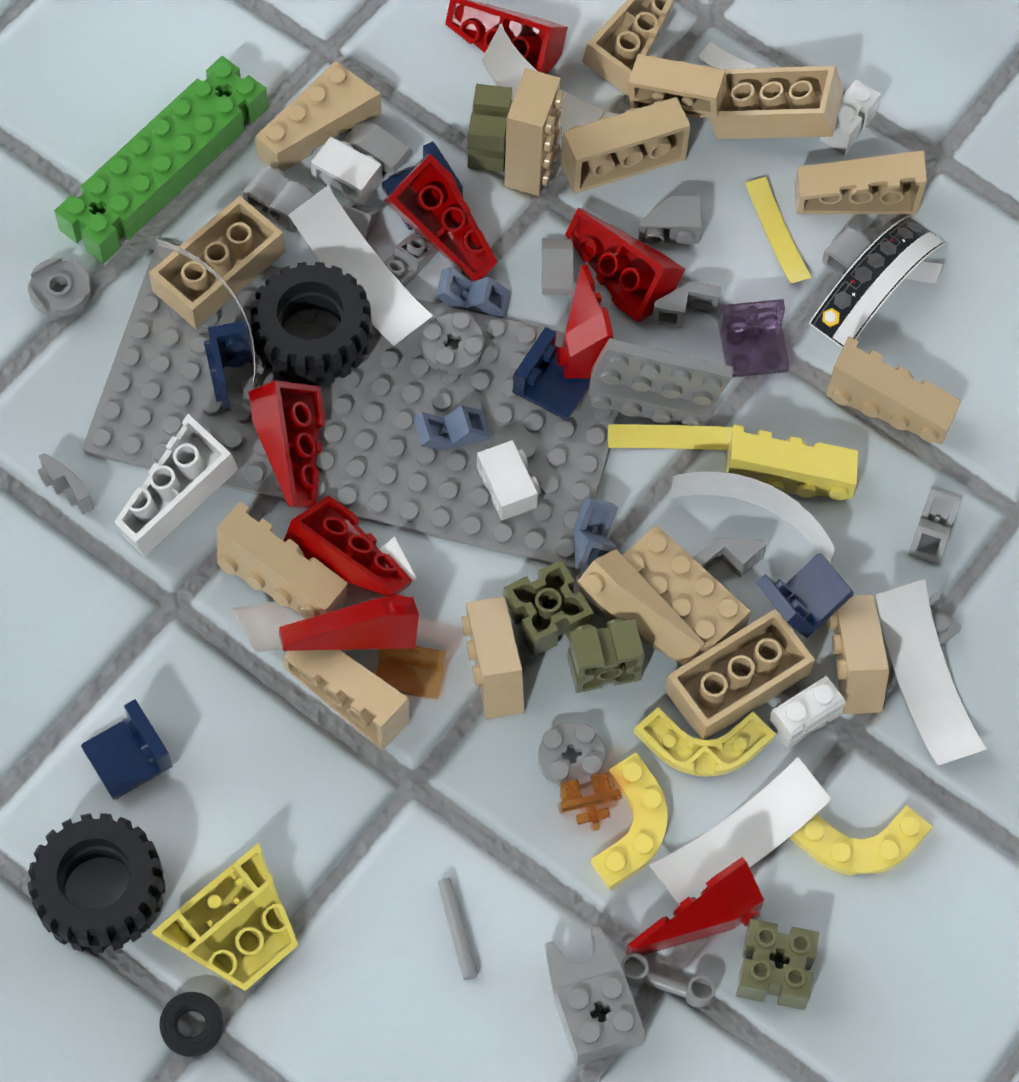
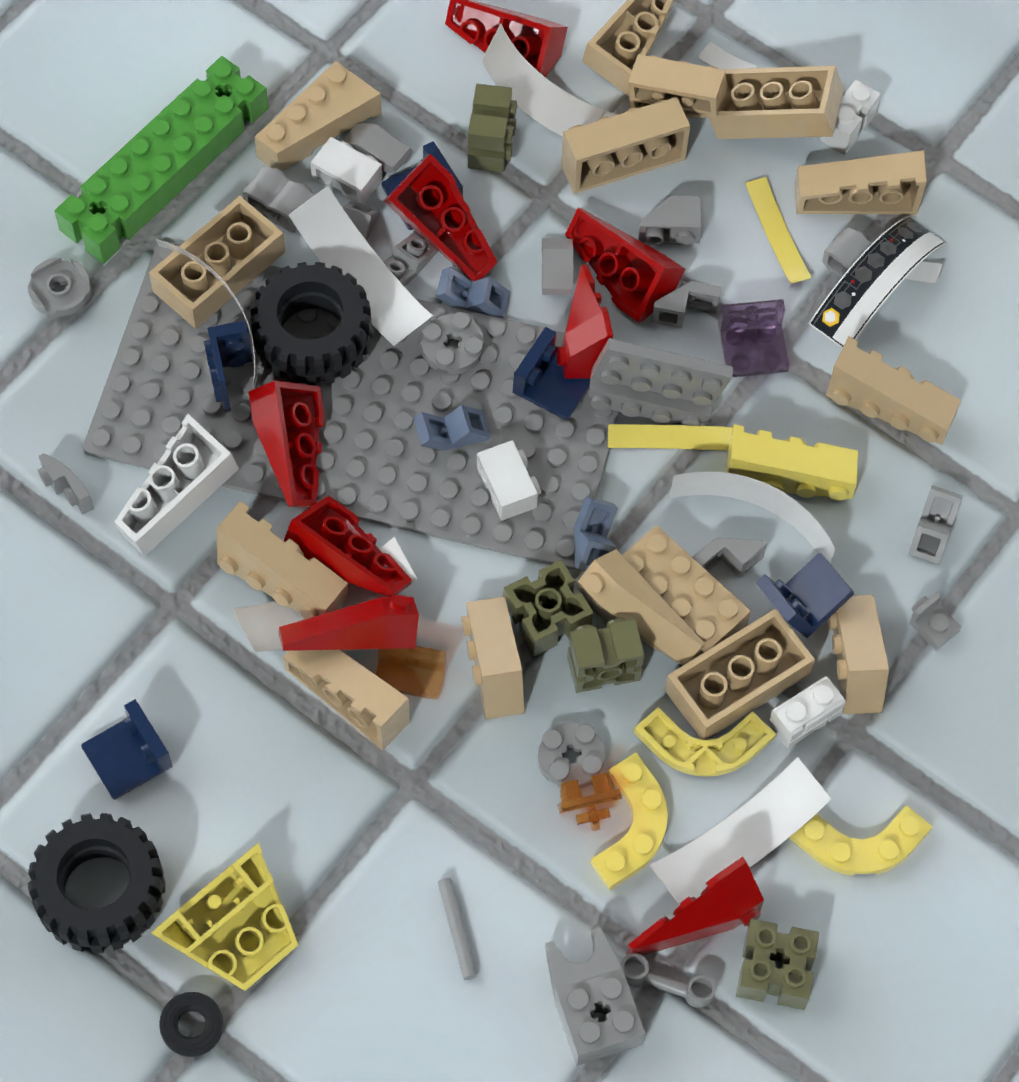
(533, 132): tan brick -> none
(924, 674): white sticker -> none

